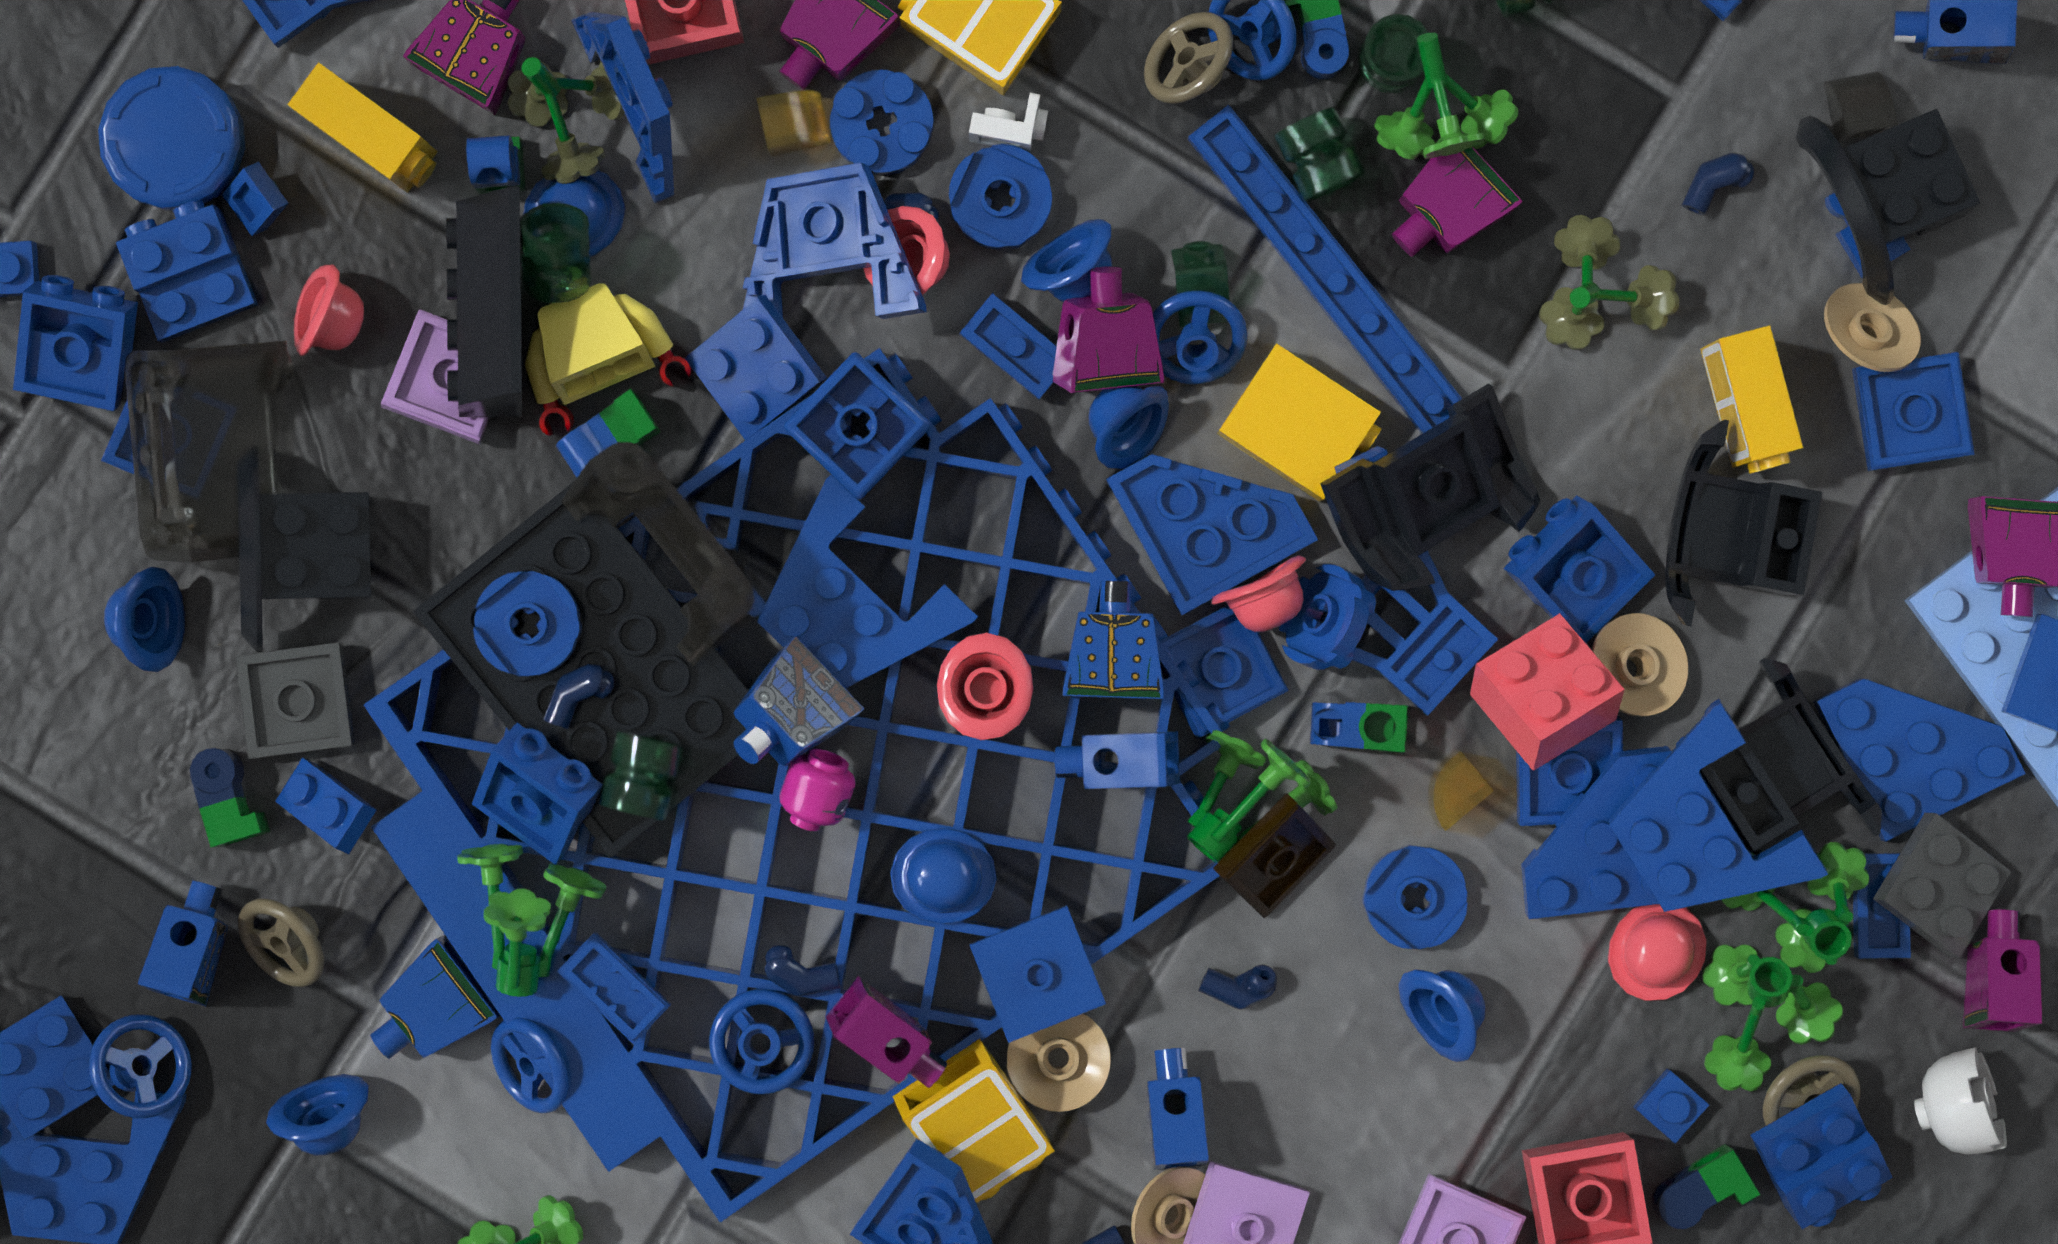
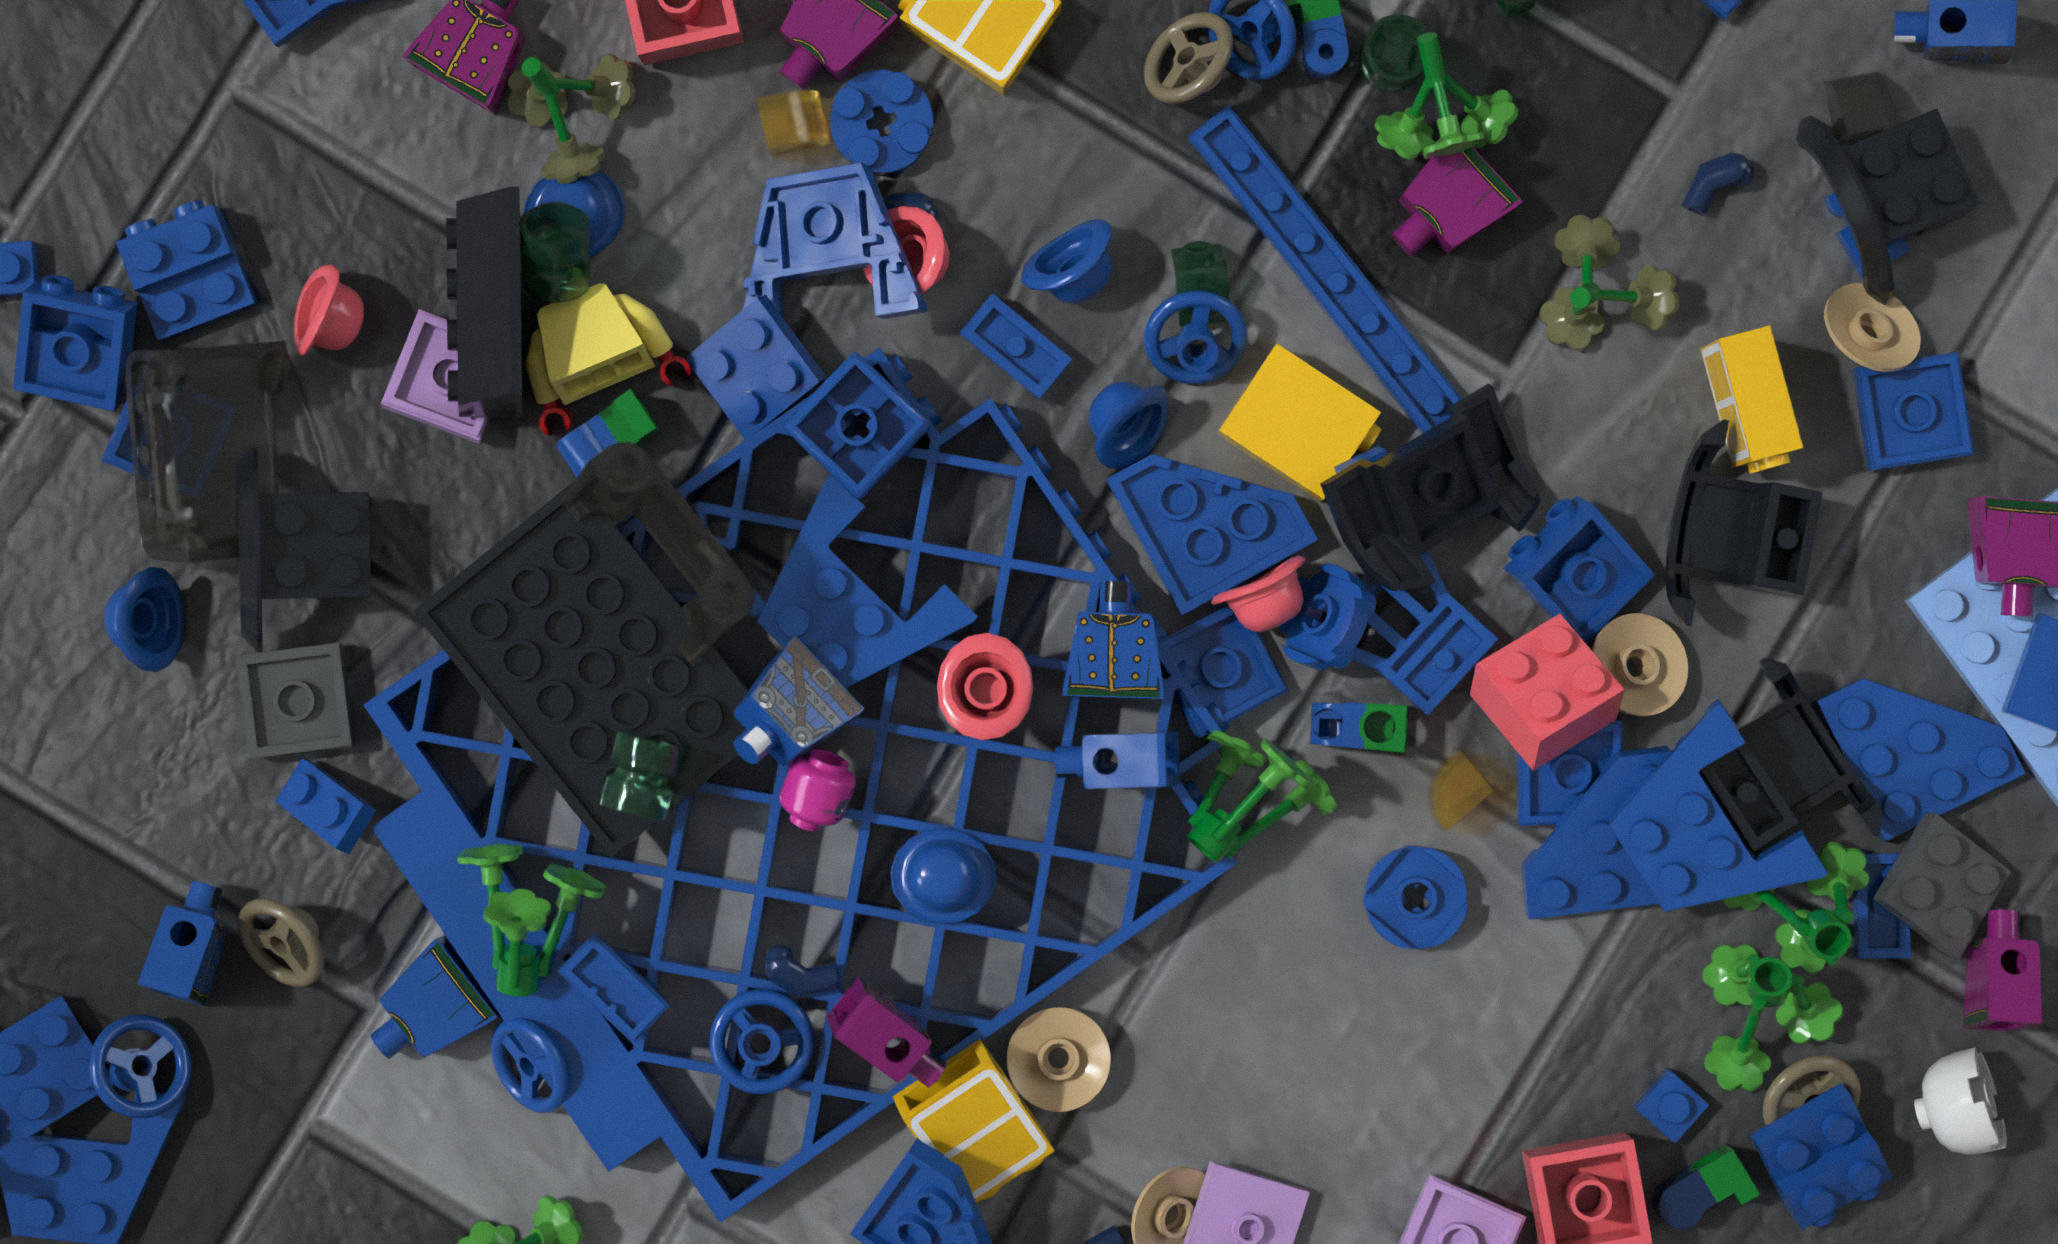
(171, 138): blue piece -> none
(221, 799): leg -> none
(255, 198): blue plate -> none
(320, 1114): blue hat -> none
(364, 128): yellow brick -> none
(495, 163): blue leg -> none
(496, 621): blue plate -> none
(536, 792): blue plate -> none
(575, 687): dark blue arm -> none
(640, 95): blue wing -> none
(989, 169): blue plate -> none
(999, 126): white bracket -> none
(1037, 974): blue plate -> none
(1106, 338): magenta torso -> none
(1181, 1137): blue torso -> none
(1241, 990): dark blue arm -> none
(1275, 856): dark brown plate -> none
(1306, 140): clear green wheel -> none
(1444, 1010): blue hat -> none
(1657, 952): coral hat -> none

